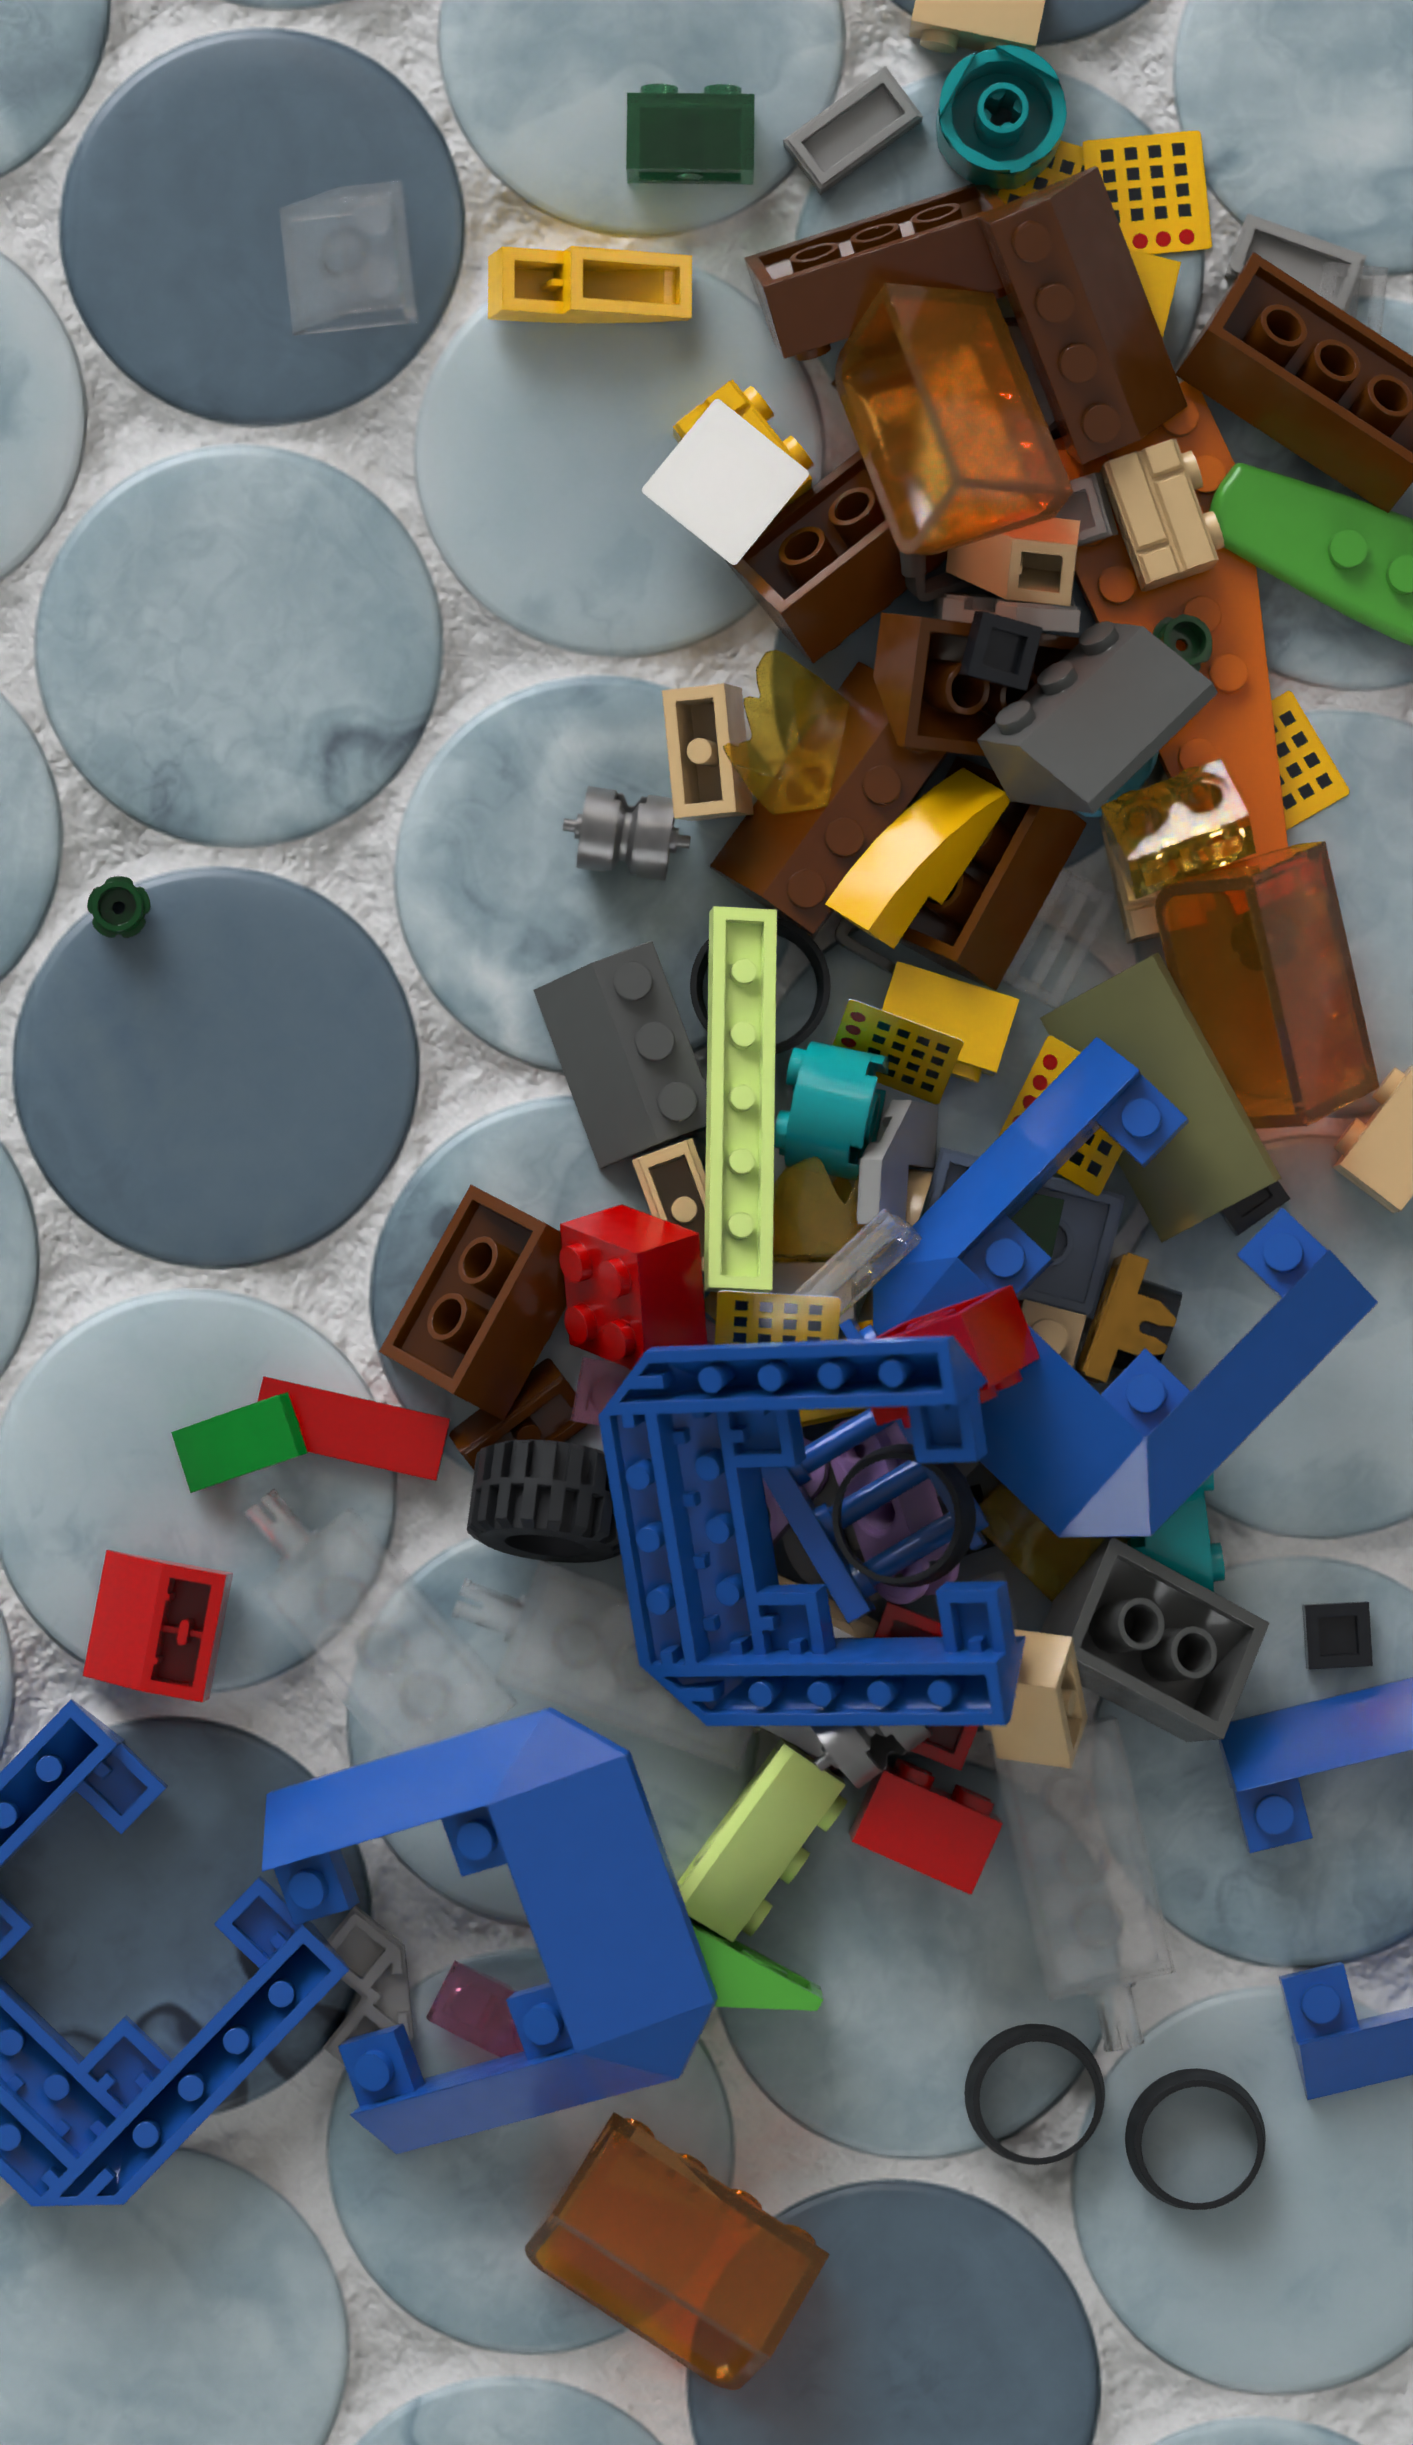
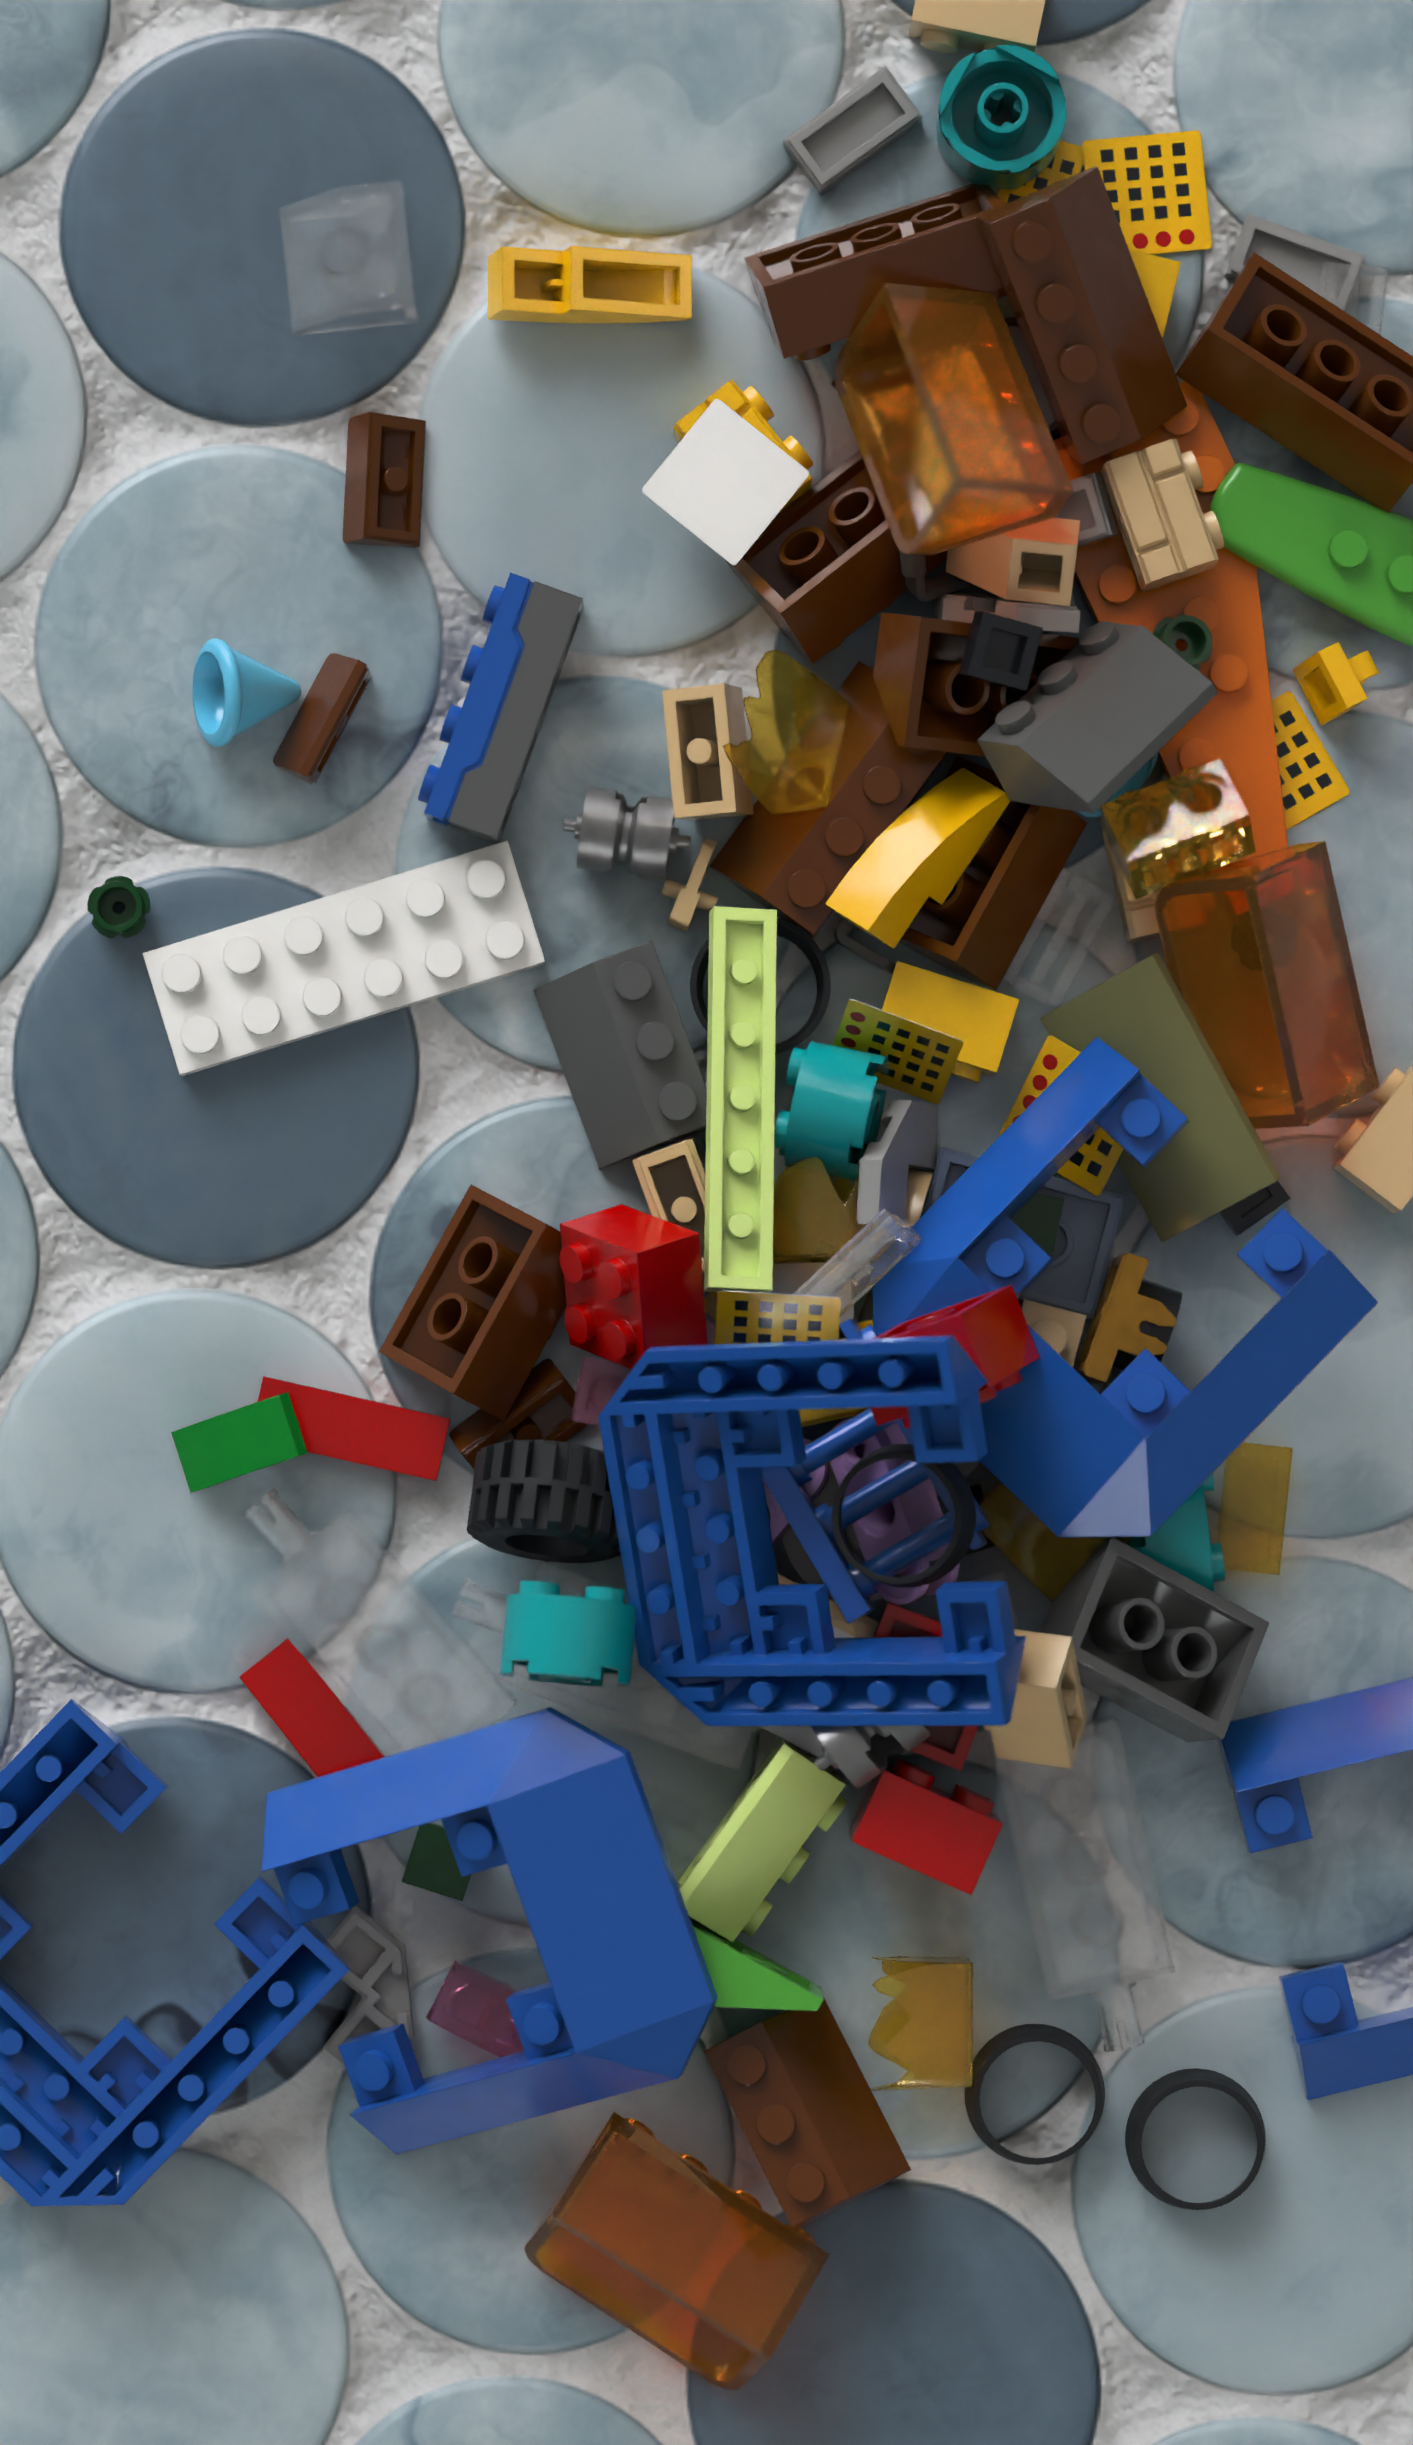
(157, 1626): red slope -> none
(235, 692): none -> medium azure hat
(309, 1712): none -> red tile
(322, 717): none -> reddish brown slope
(344, 958): none -> white plate
(384, 480): none -> reddish brown slope
(434, 1864): none -> dark green tile
(503, 707): none -> piece
(568, 1636): none -> teal brick
(689, 896): none -> tan piece
(690, 135): clear green brick -> none
(807, 2112): none -> reddish brown slope
(927, 2021): none -> clear yellow piece
(1254, 1507): none -> clear yellow tile
(1334, 682): none -> yellow tile
(1337, 1635): black tile -> none

